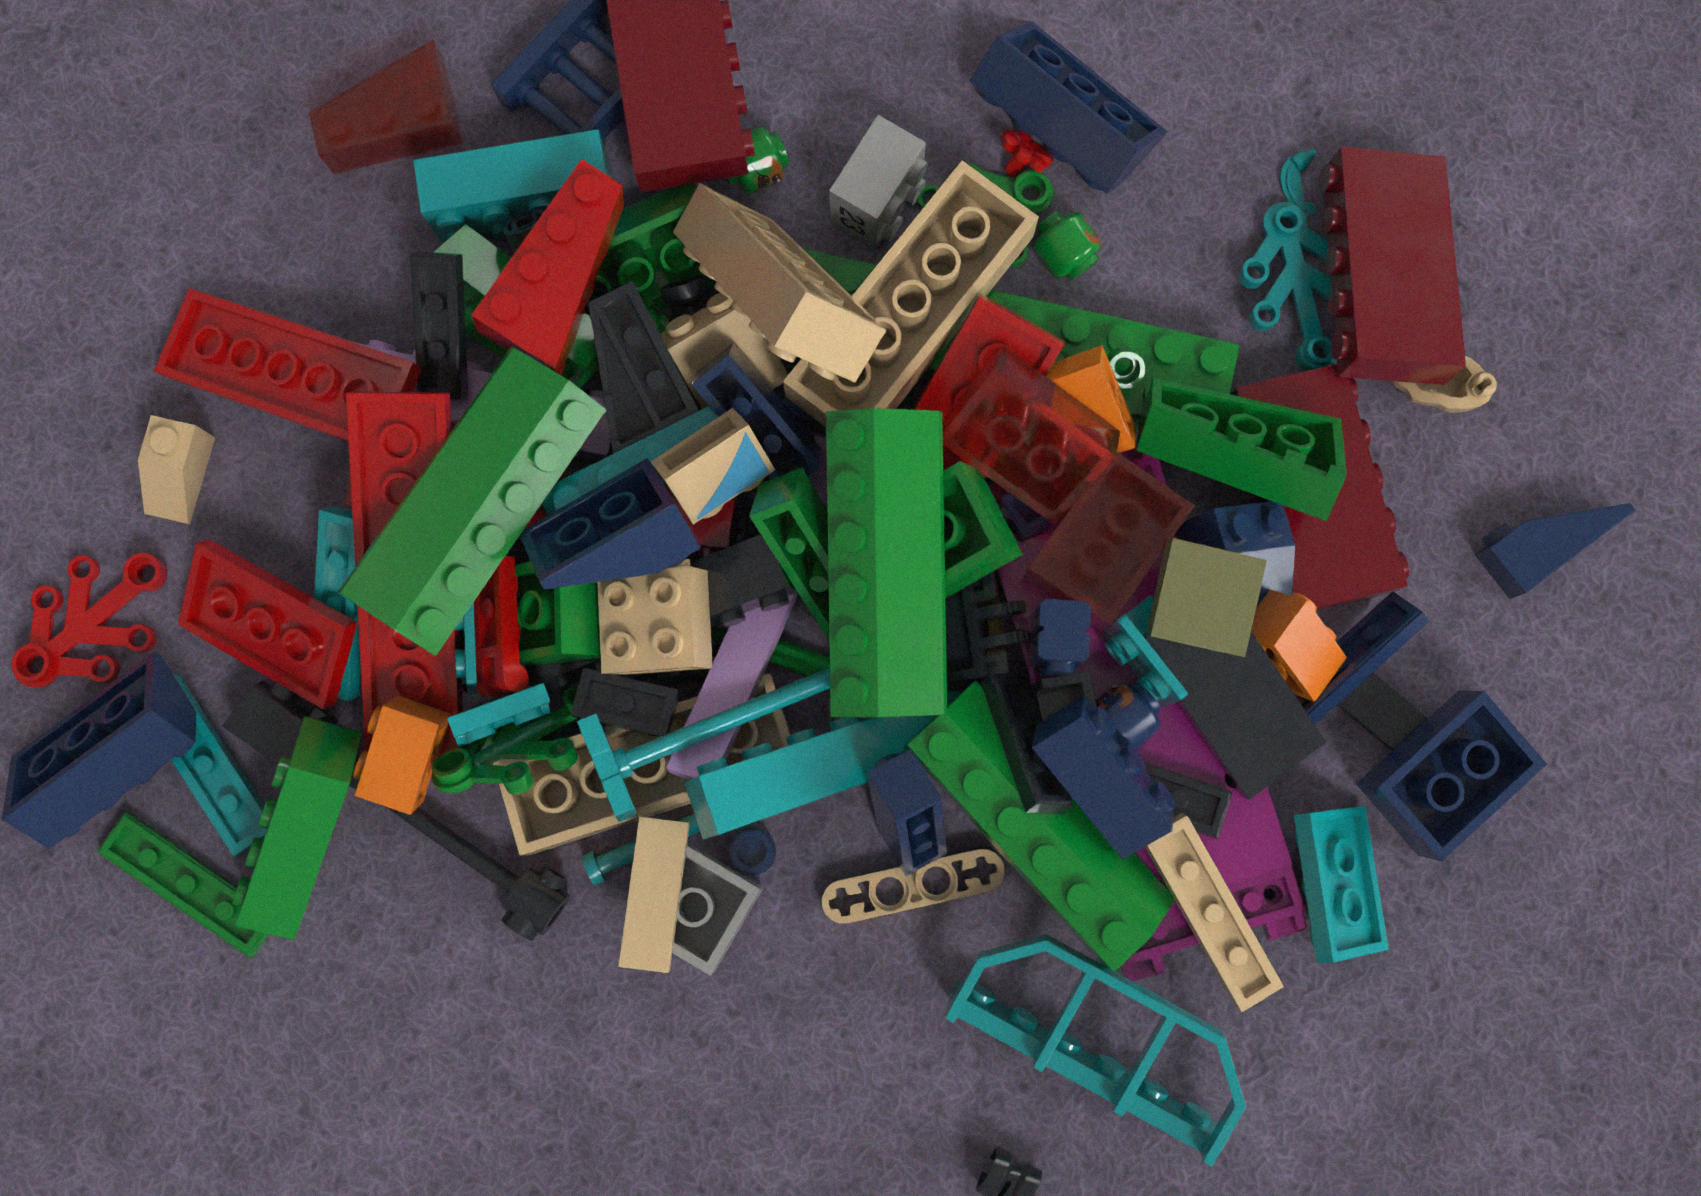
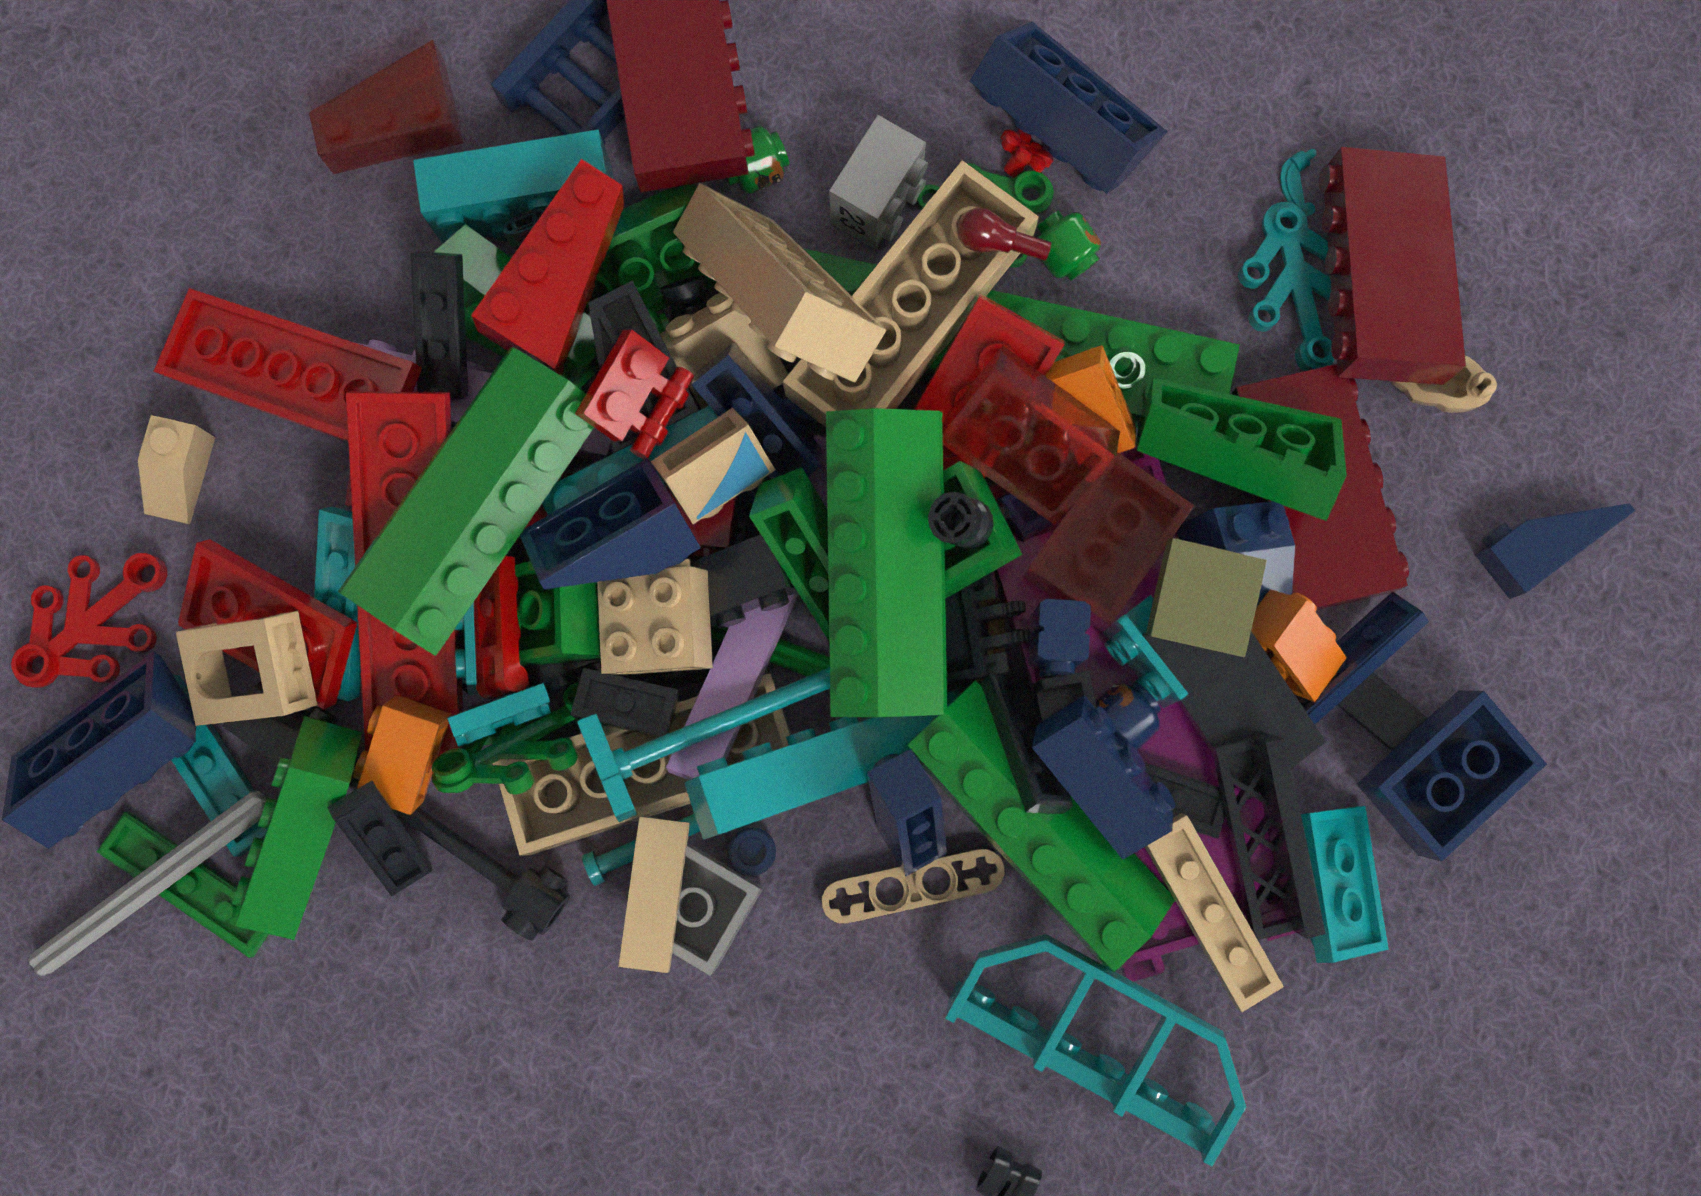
(148, 884): none -> light grey axle
(280, 662): none -> tan panel
(380, 838): none -> black tile
(624, 385): none -> red plate
(971, 524): none -> black wheel
(986, 232): none -> dark red piece
(1285, 832): none -> black fence

